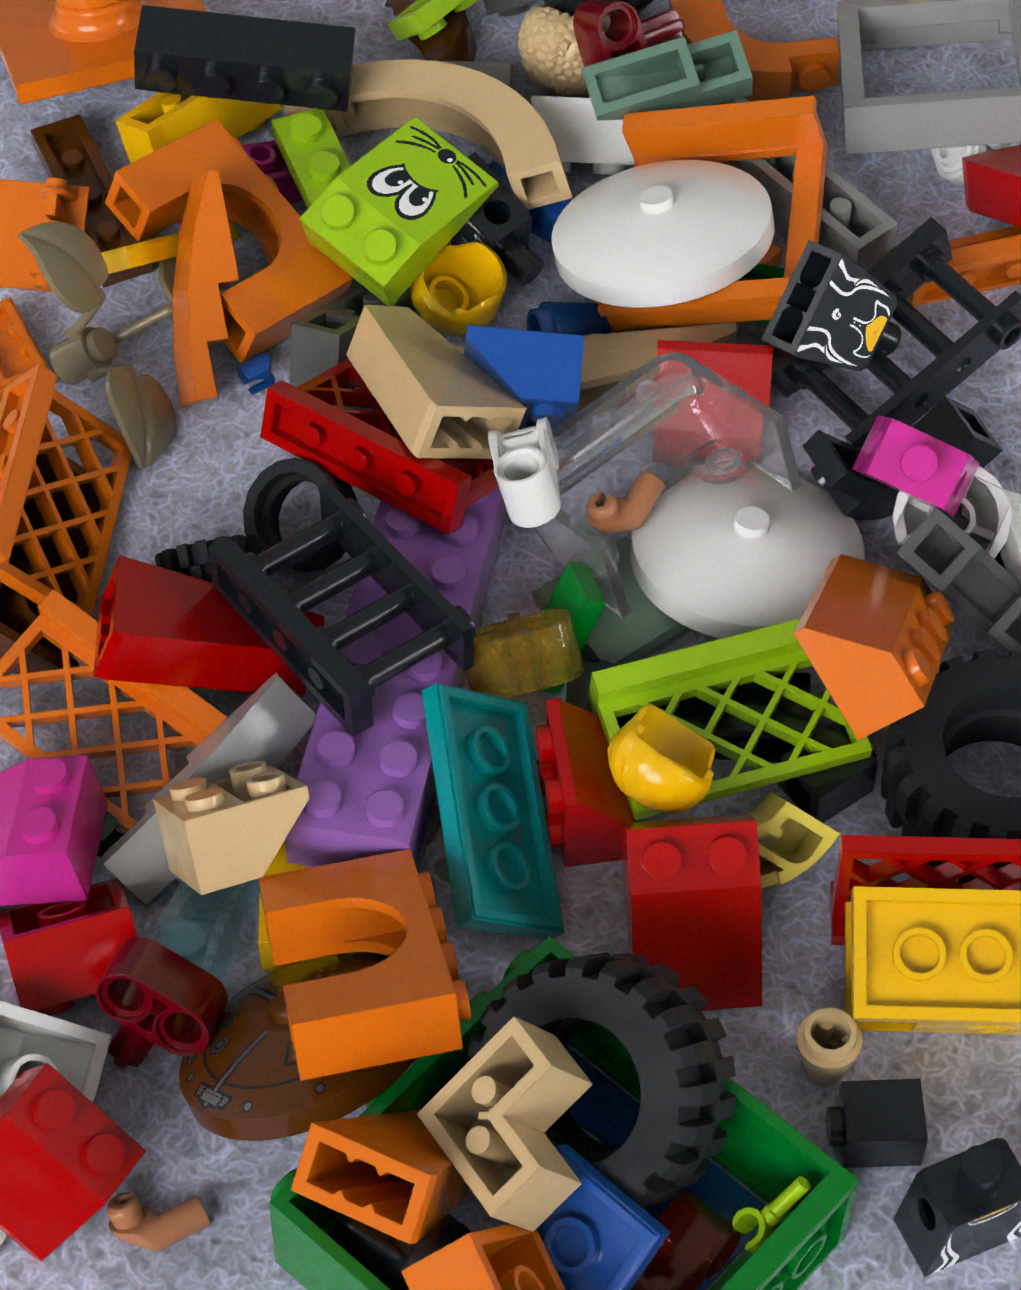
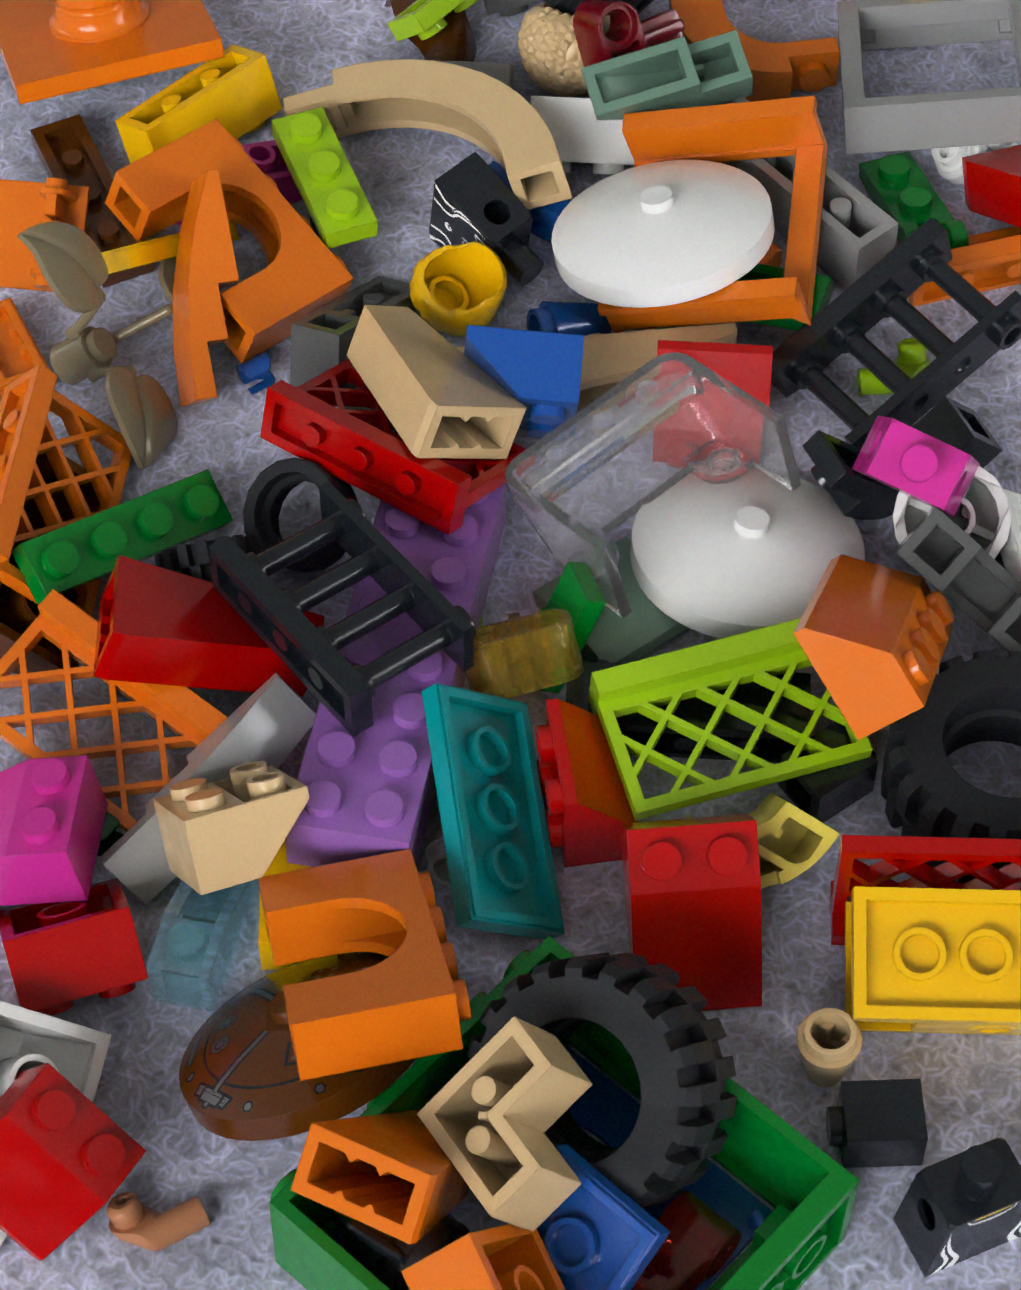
(131, 529): none -> green plate
(158, 1002): dark red beam -> none
(244, 58): black brick -> none
(396, 209): lime slope -> none
(527, 473): white piece -> none
(627, 512): nougat arm -> none
(661, 762): yellow hair -> none
(768, 1217): lime hand -> none
(833, 312): black torso -> none
(908, 197): none -> green plate
(910, 359): none -> lime arm

